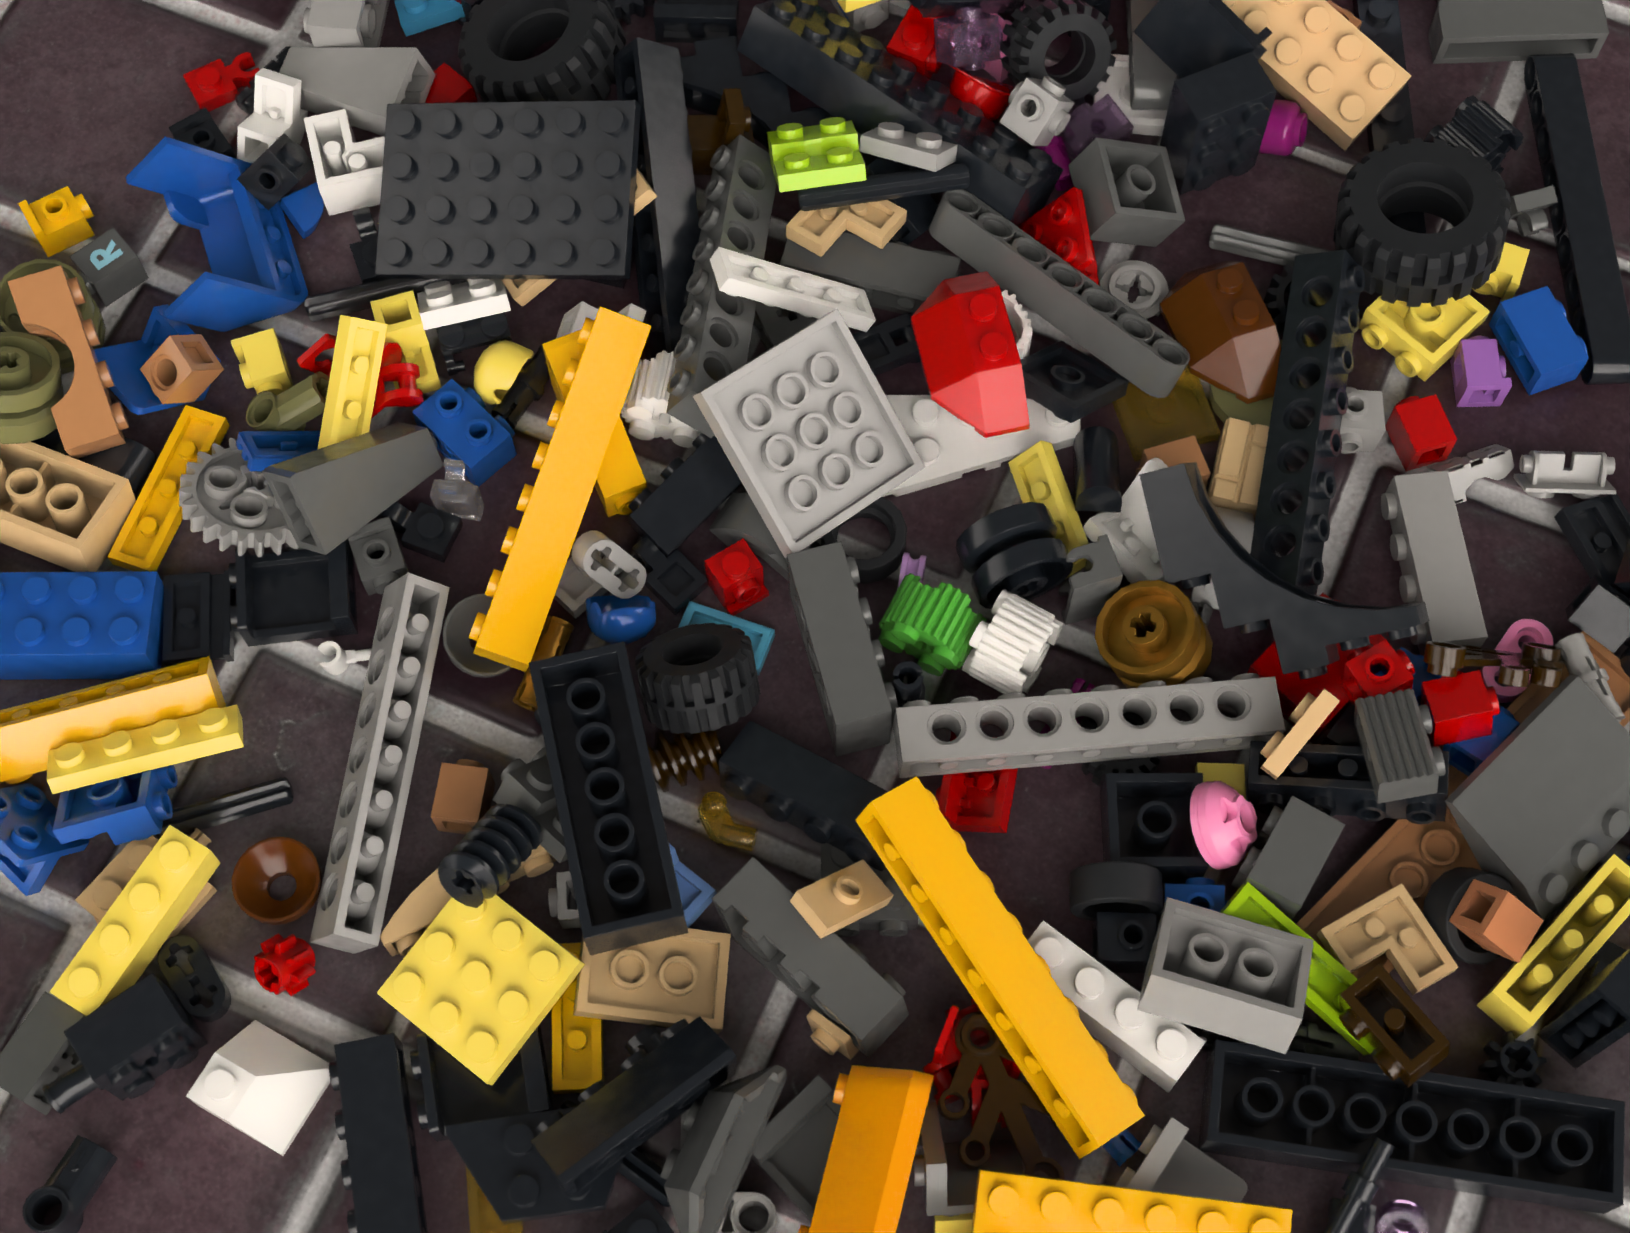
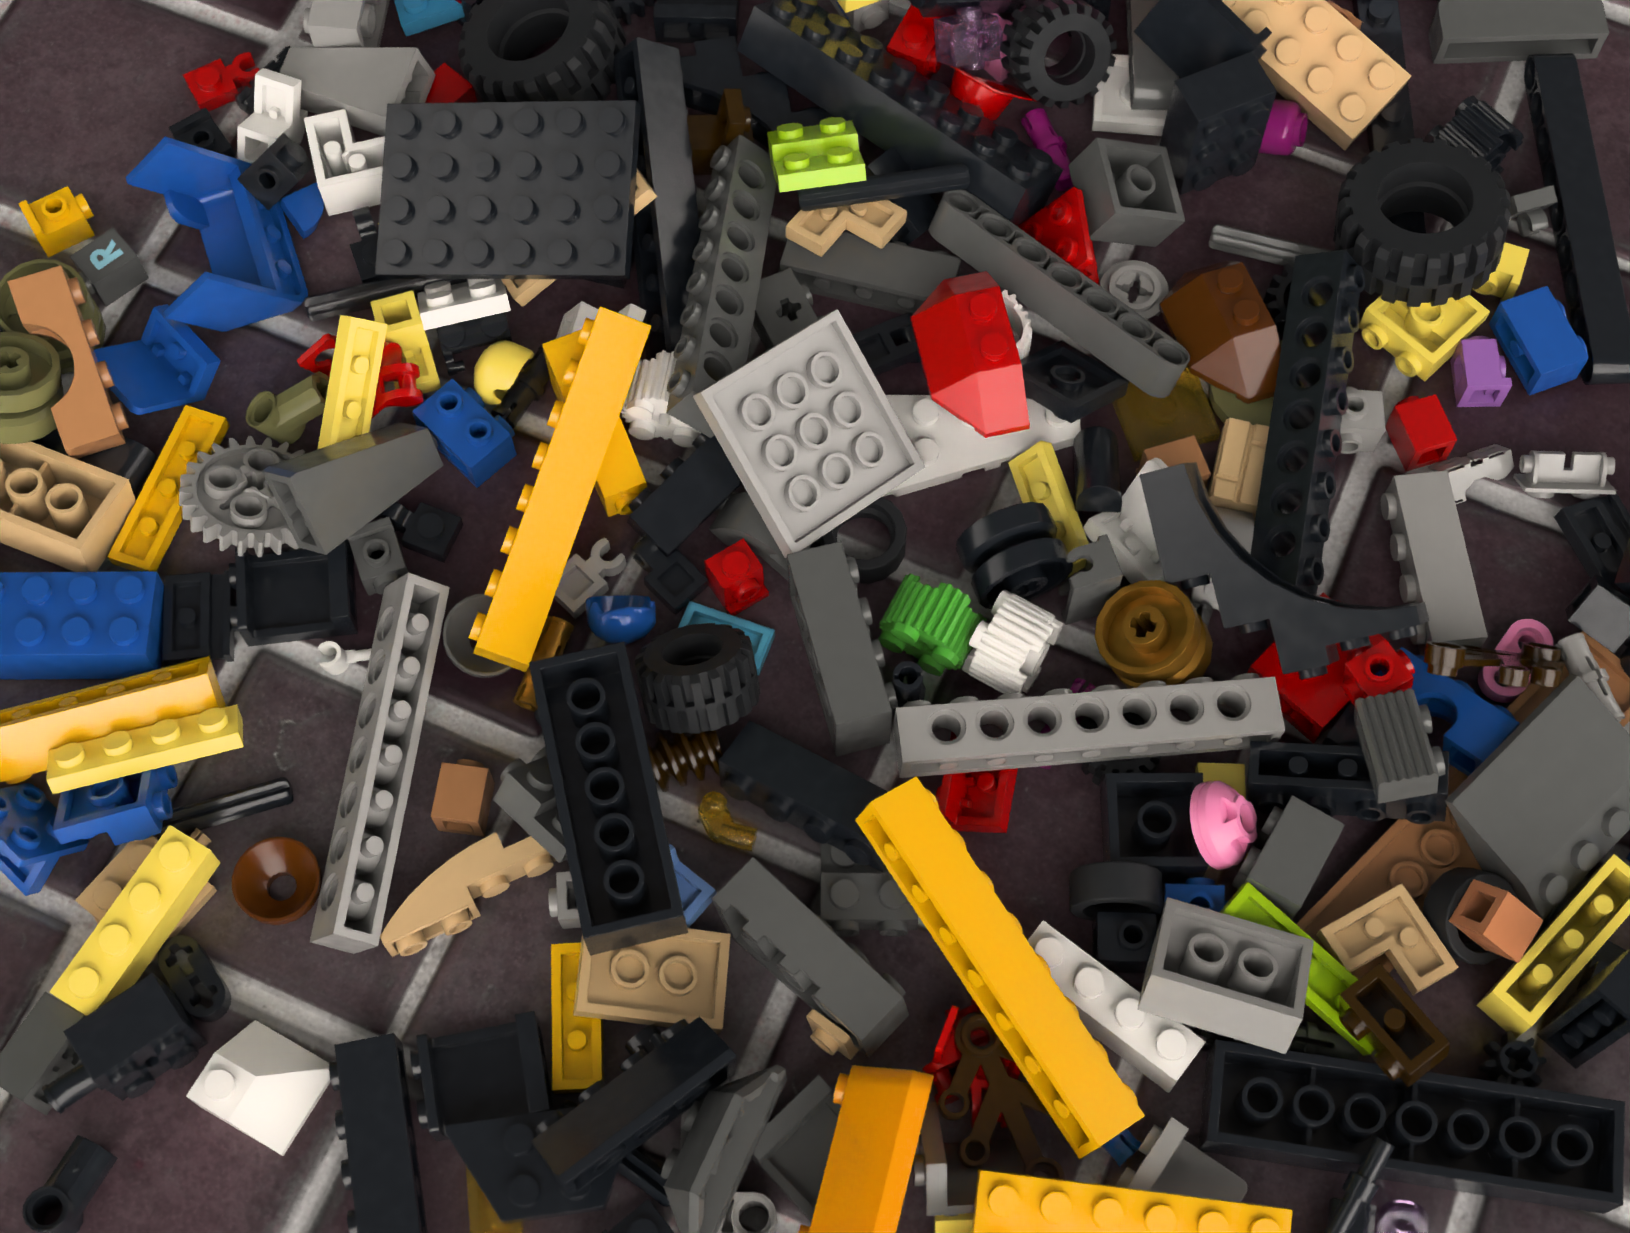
(181, 368): medium nougat brick -> none
(262, 362): light yellow brick -> none
(272, 447): blue tile -> none
(284, 964): red gear -> none
(457, 494): clear plate -> none
(481, 982): light yellow plate -> none
(489, 854): black piece -> none
(604, 570): light grey beam -> none
(790, 288): white plate -> none
(841, 898): tan plate -> none
(912, 566): lavender bush -> none
(919, 150): light grey plate -> none
(1038, 110): light grey brick -> none
(1099, 121): clear purple brick -> none
(1307, 719): tan plate -> none
(1459, 707): red brick -> none

